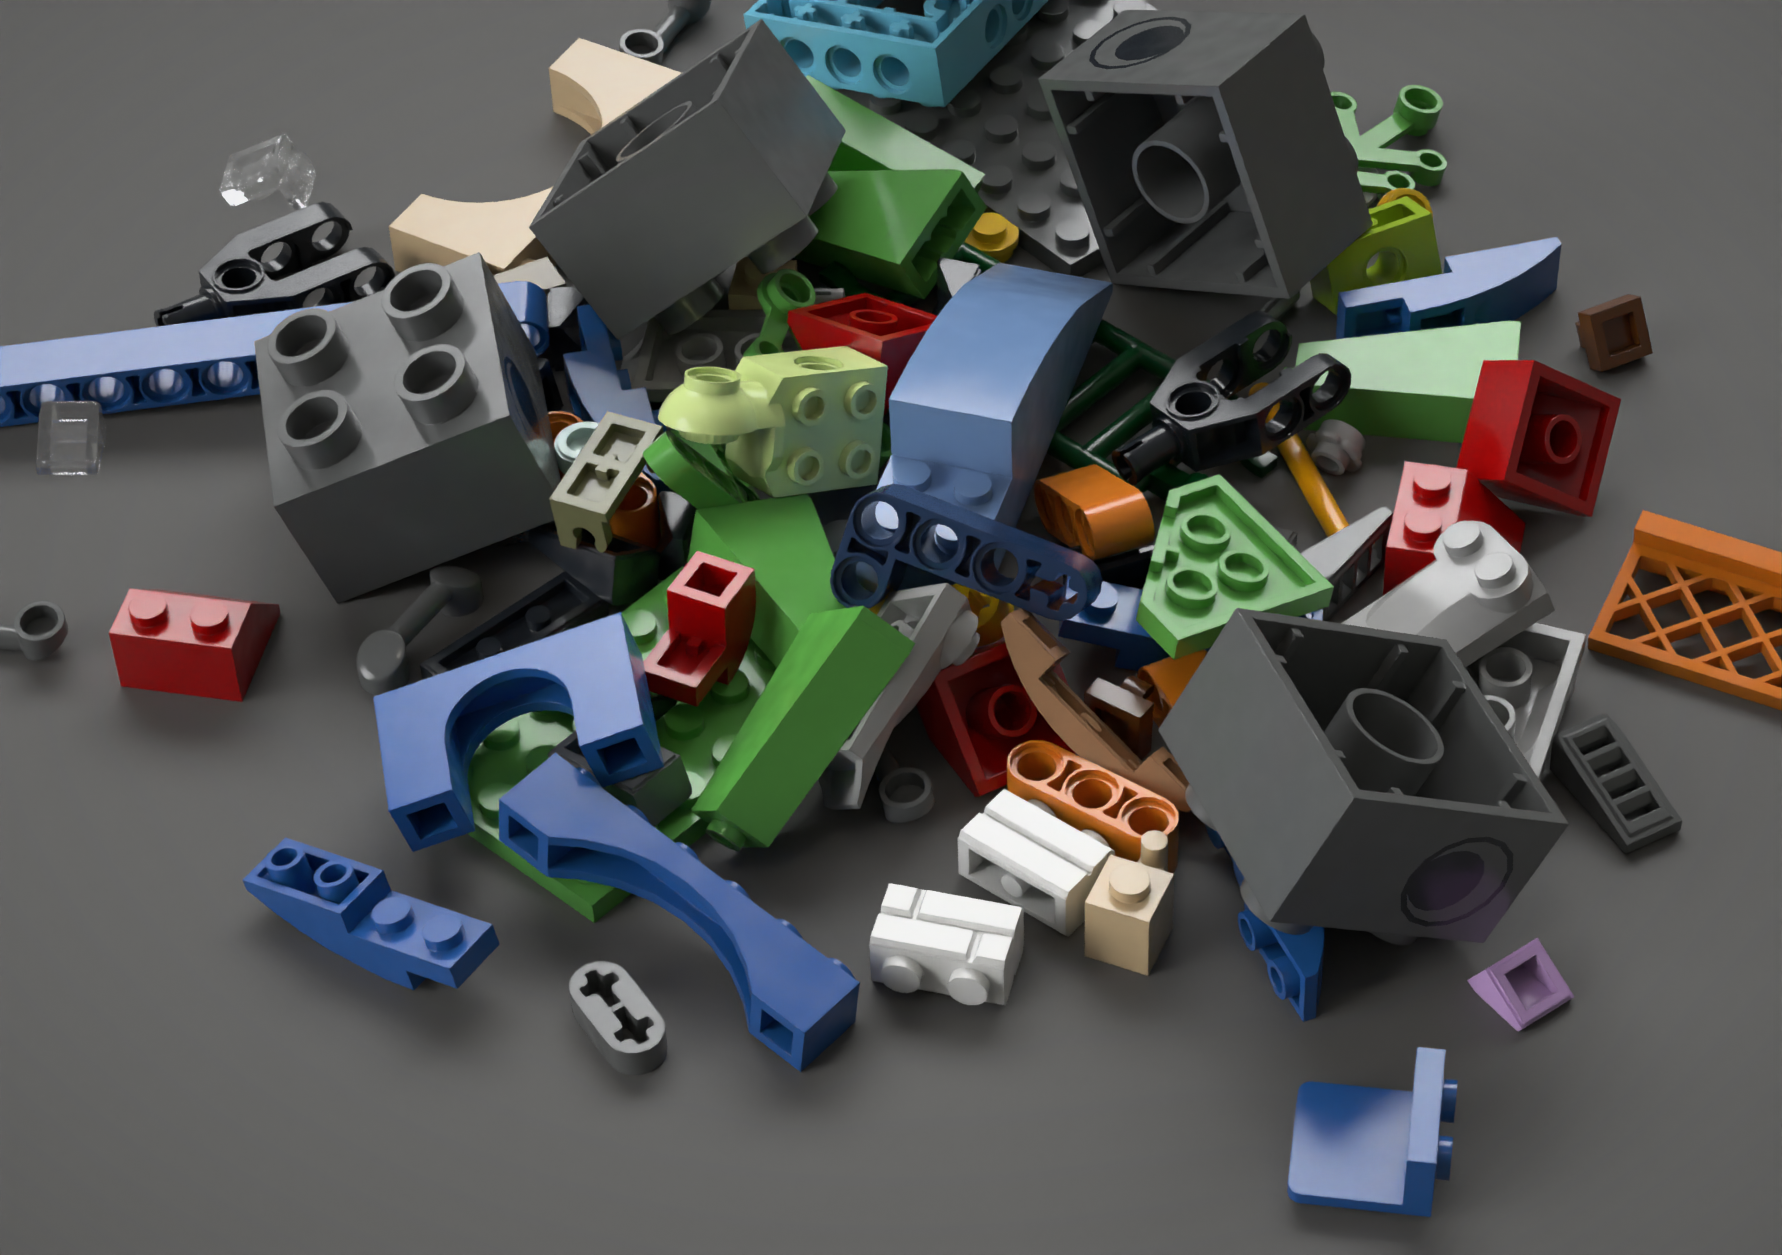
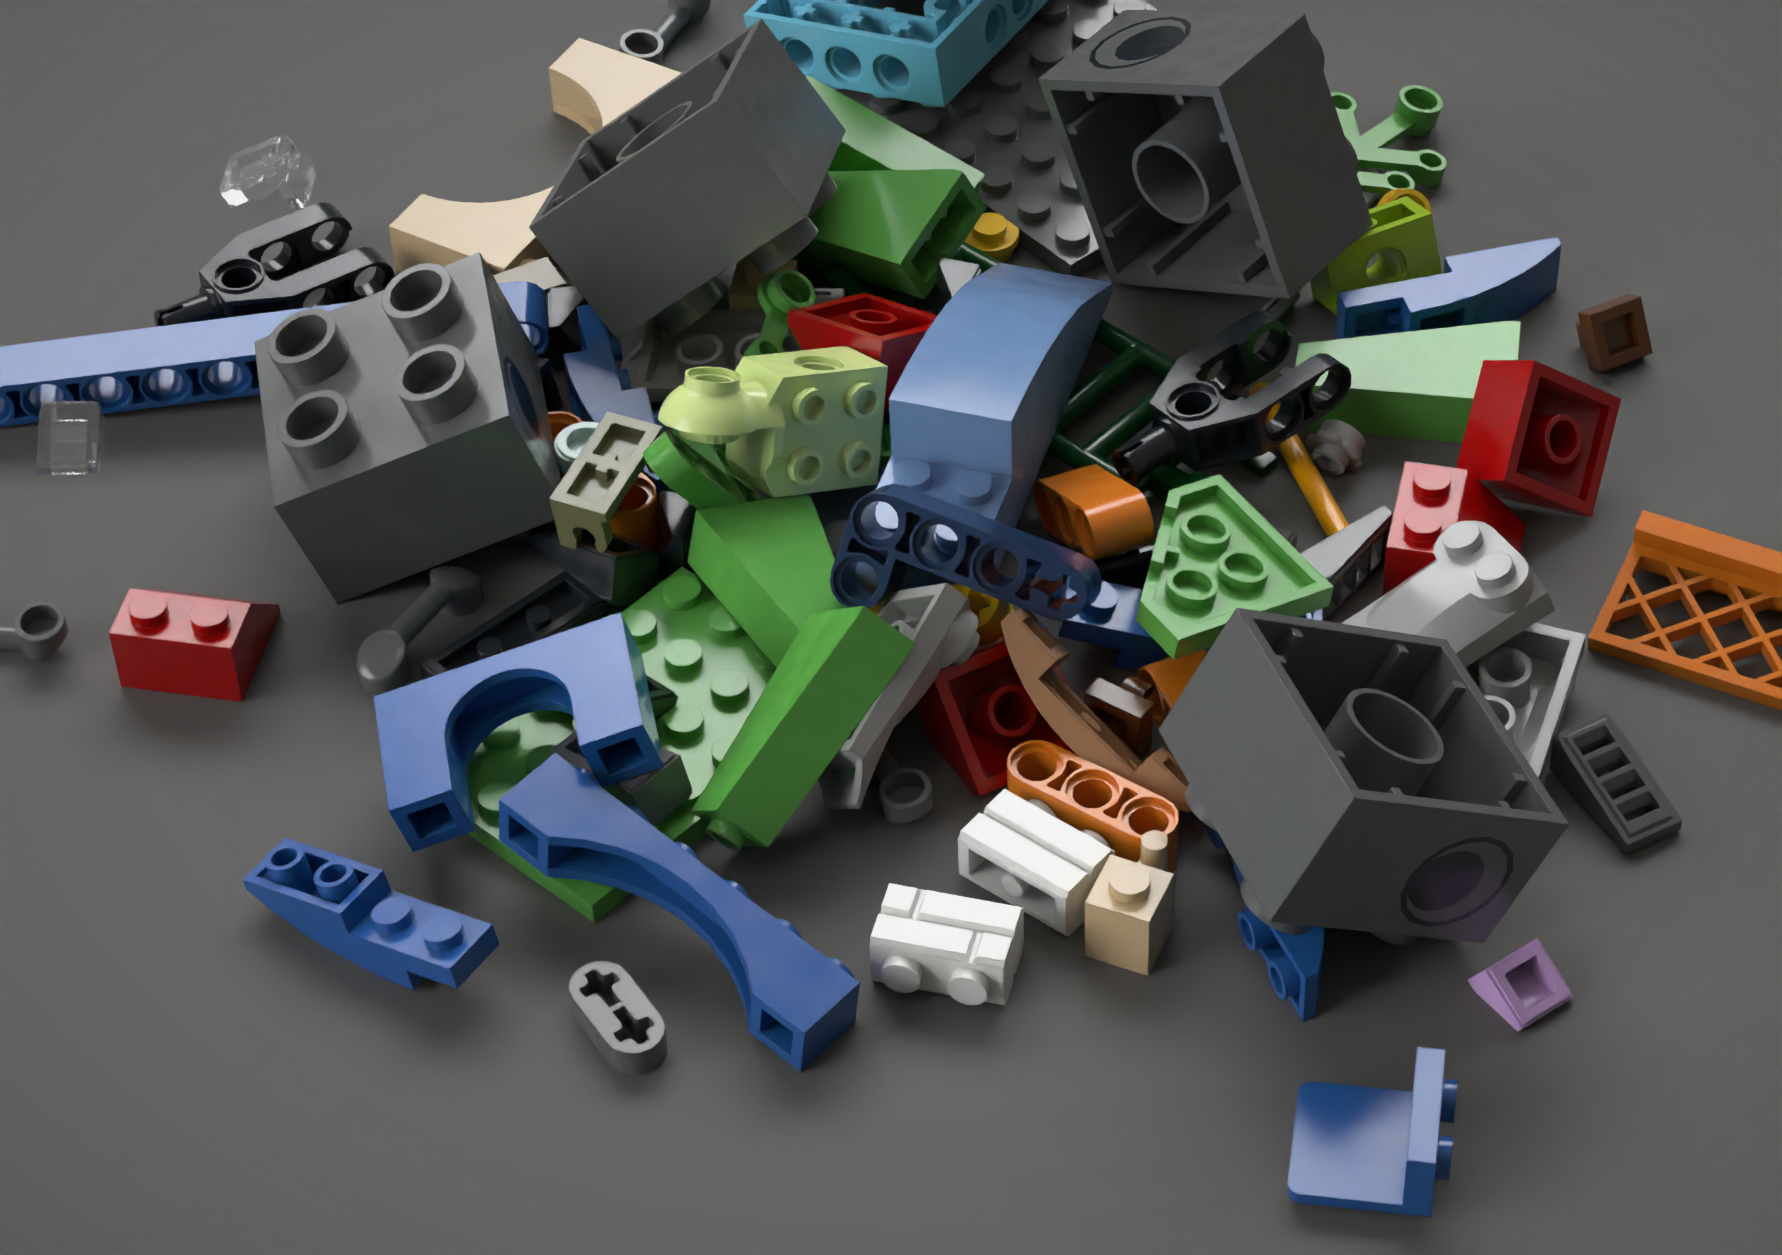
(708, 629): red brick -> none

